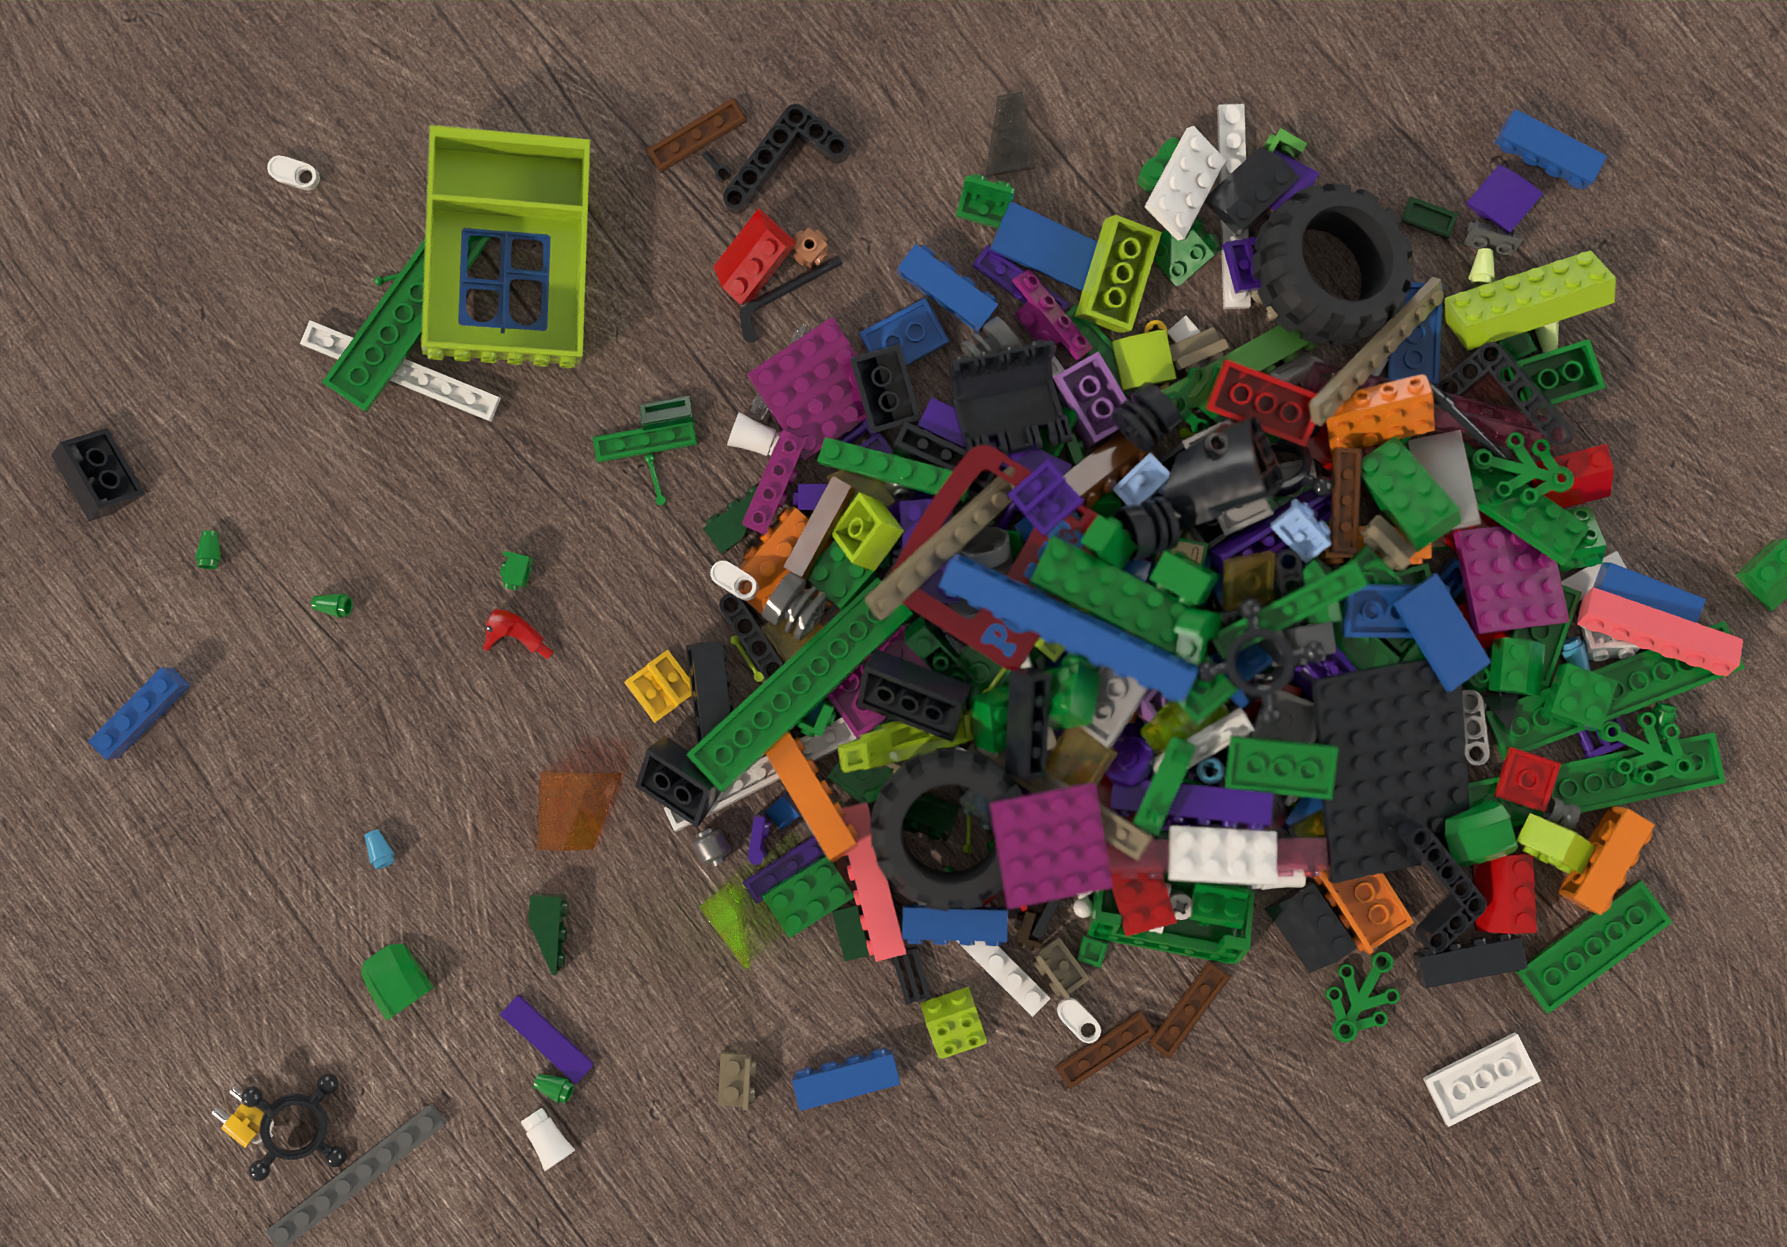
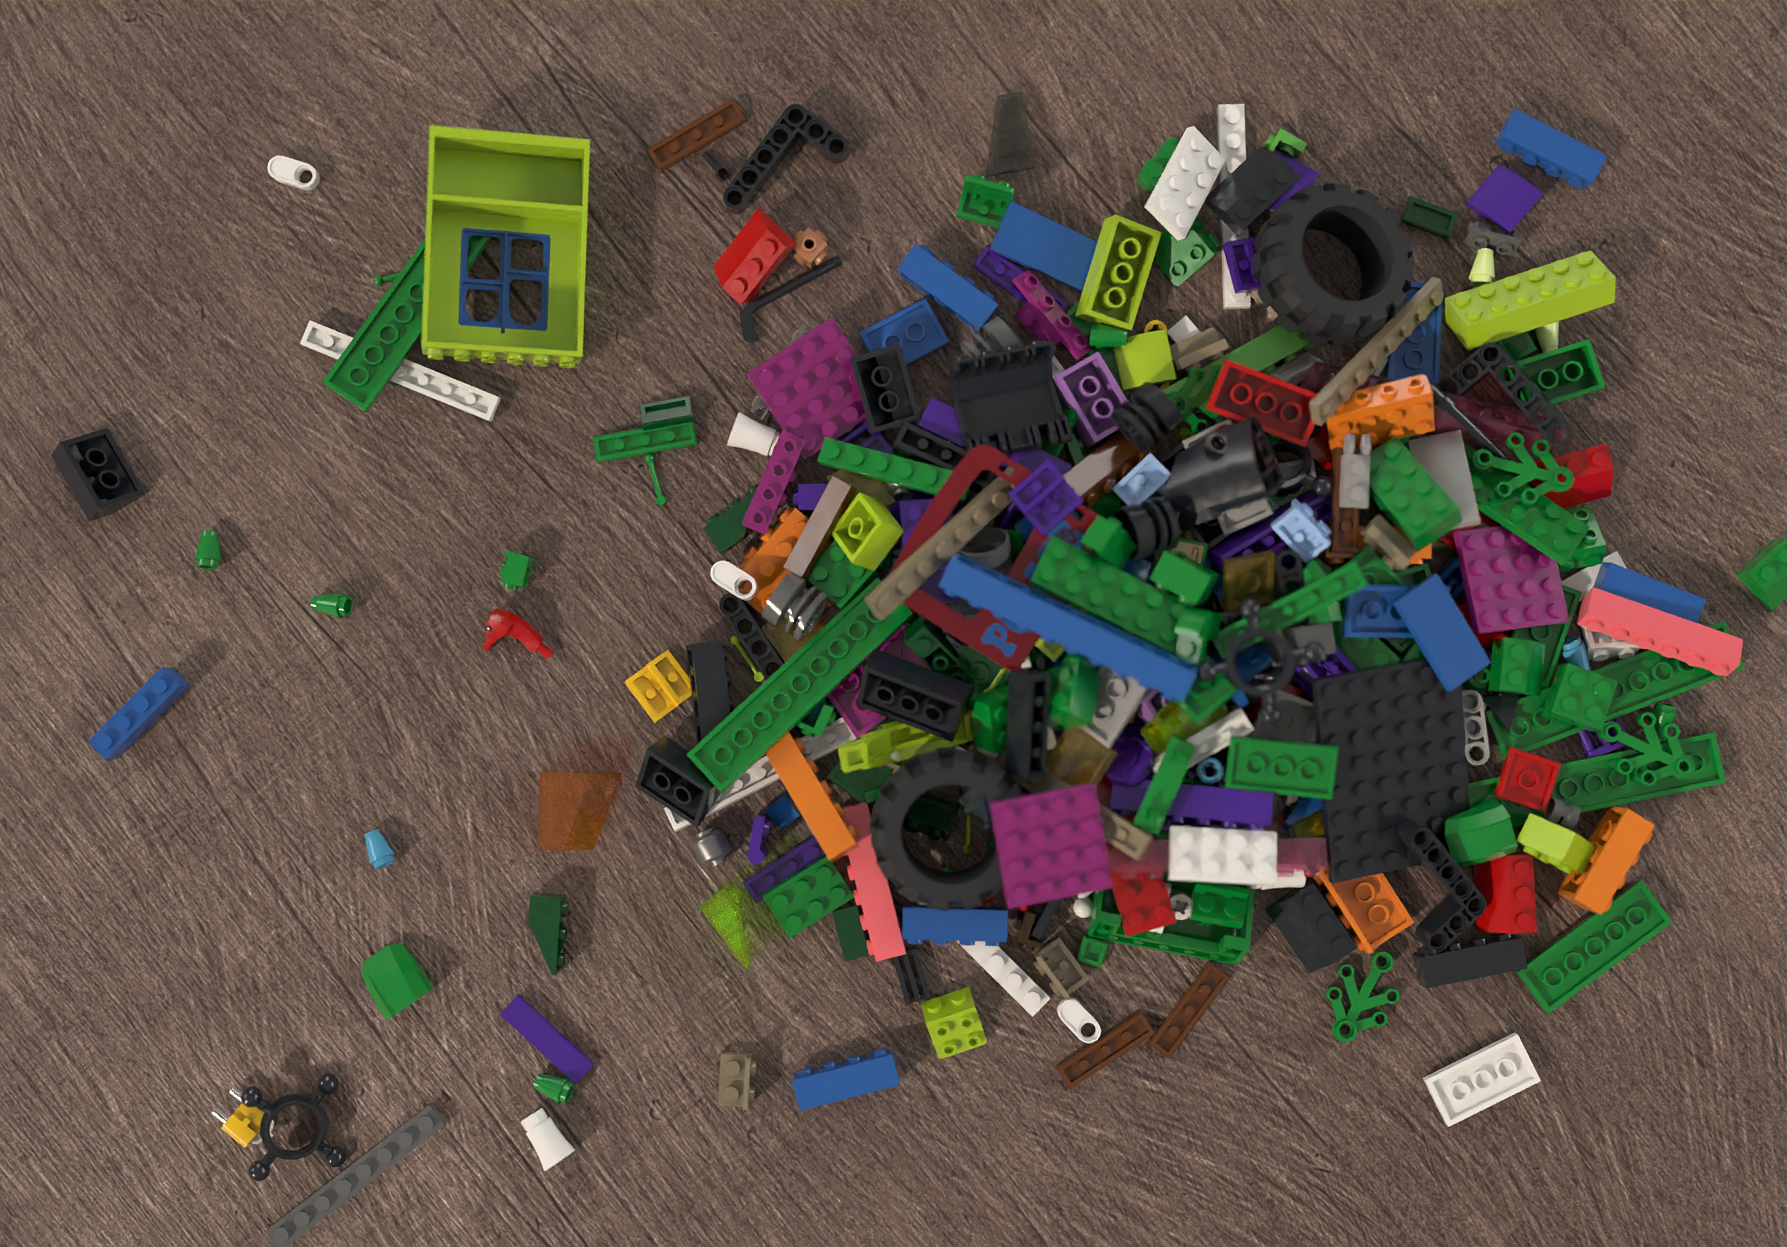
(1107, 336): none -> green cone
(1355, 473): none -> light grey hinge

